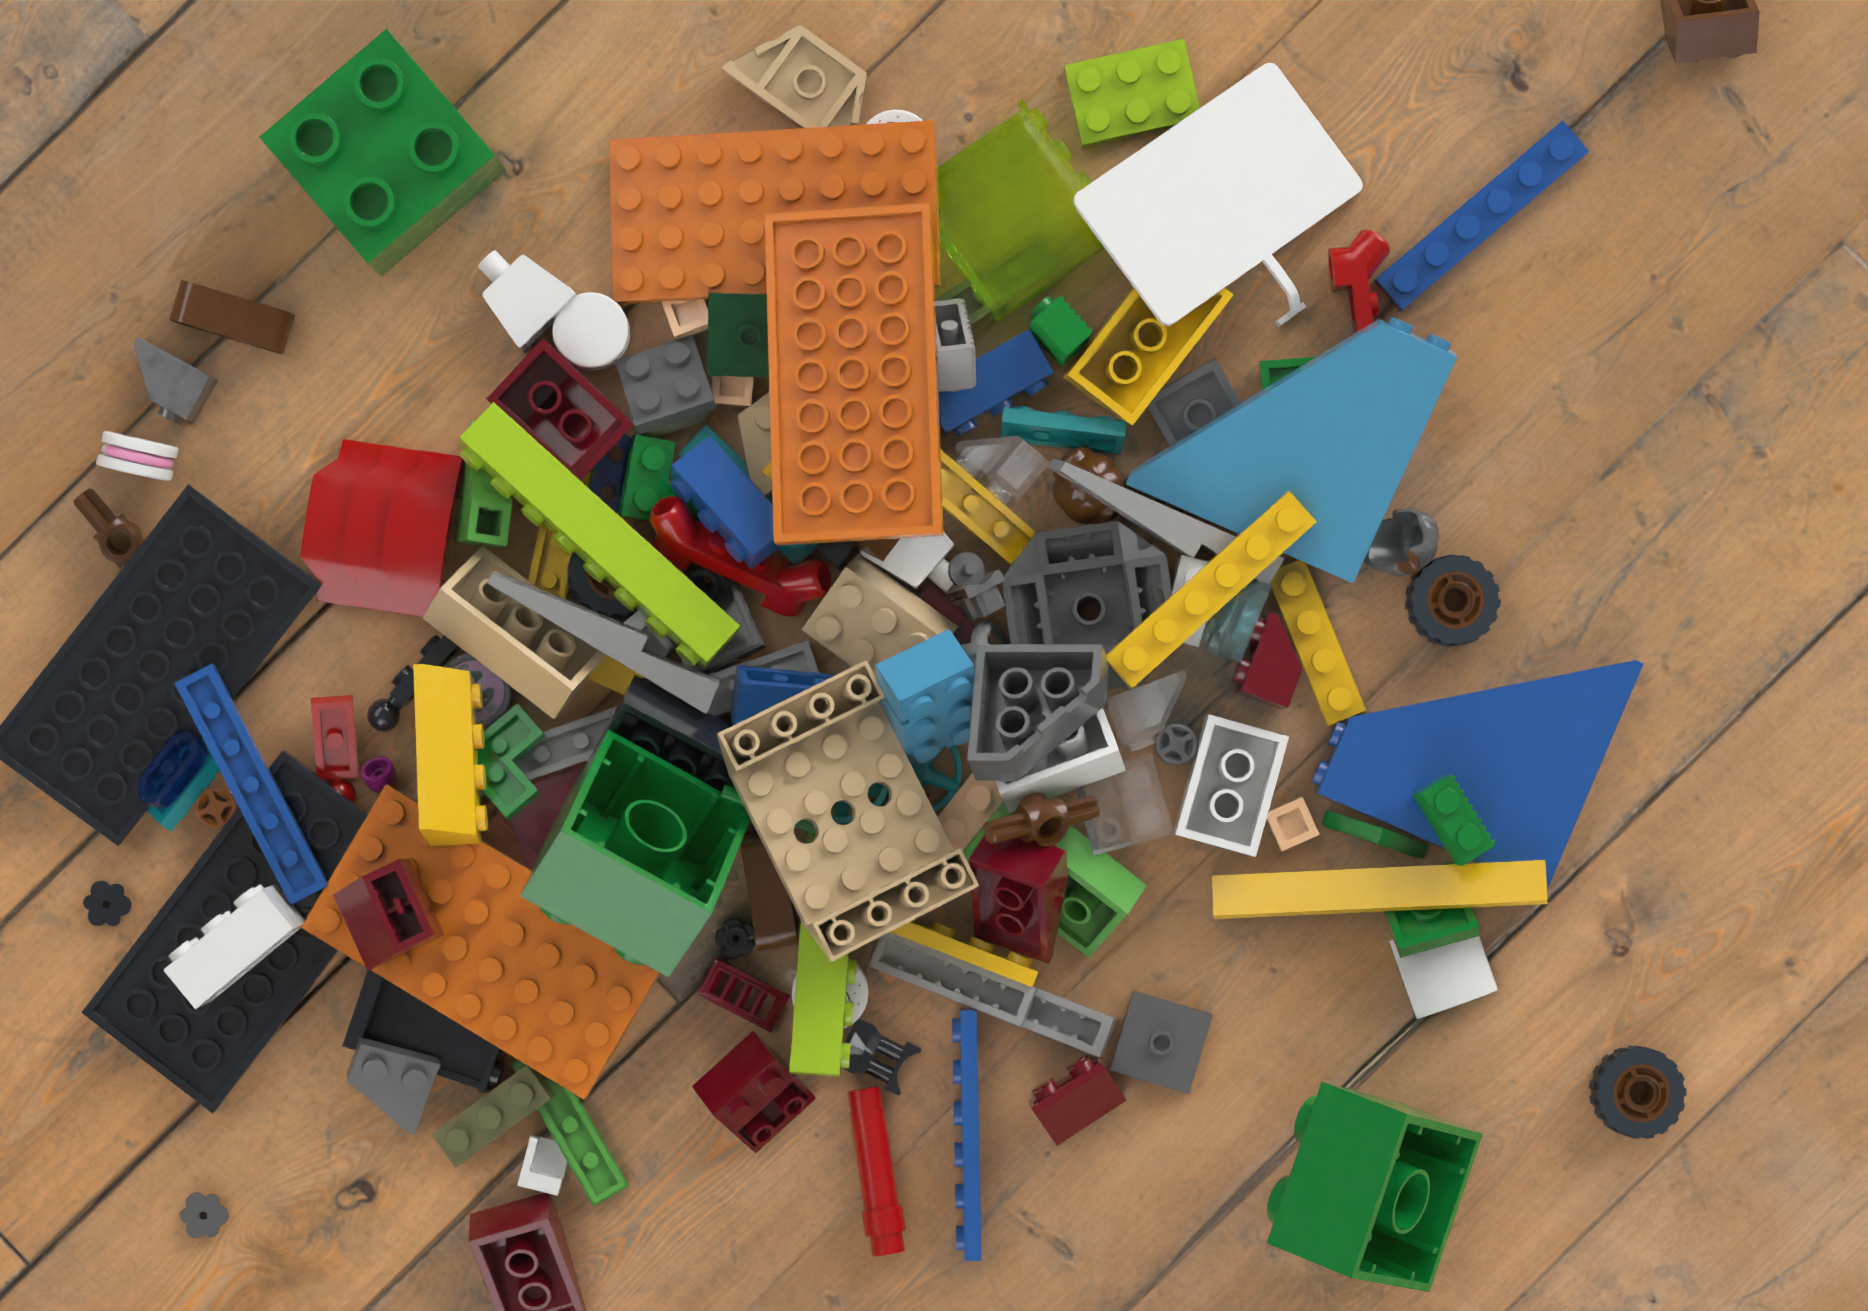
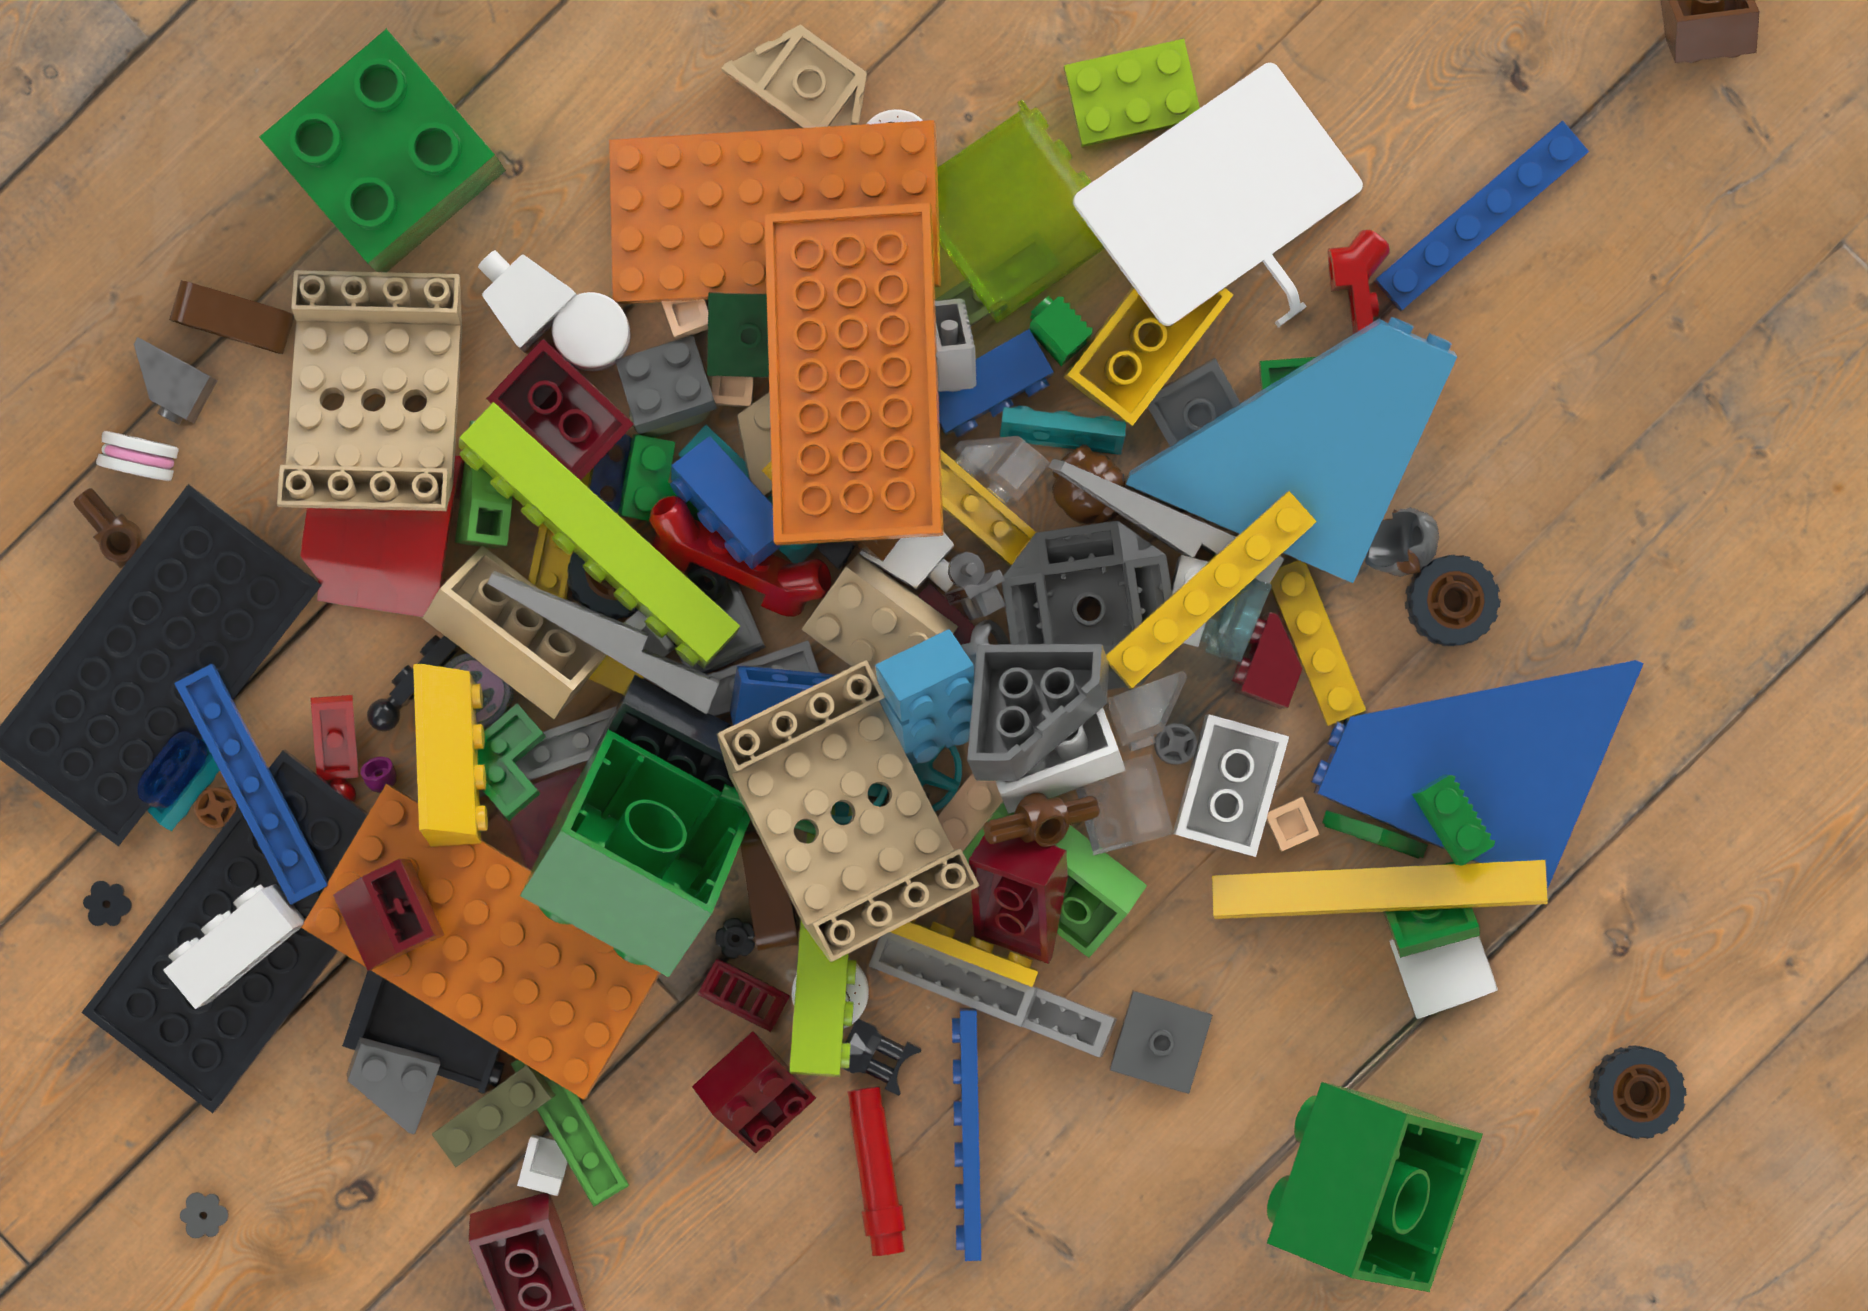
(364, 339): none -> tan slope
(1076, 1099): dark red slope -> none

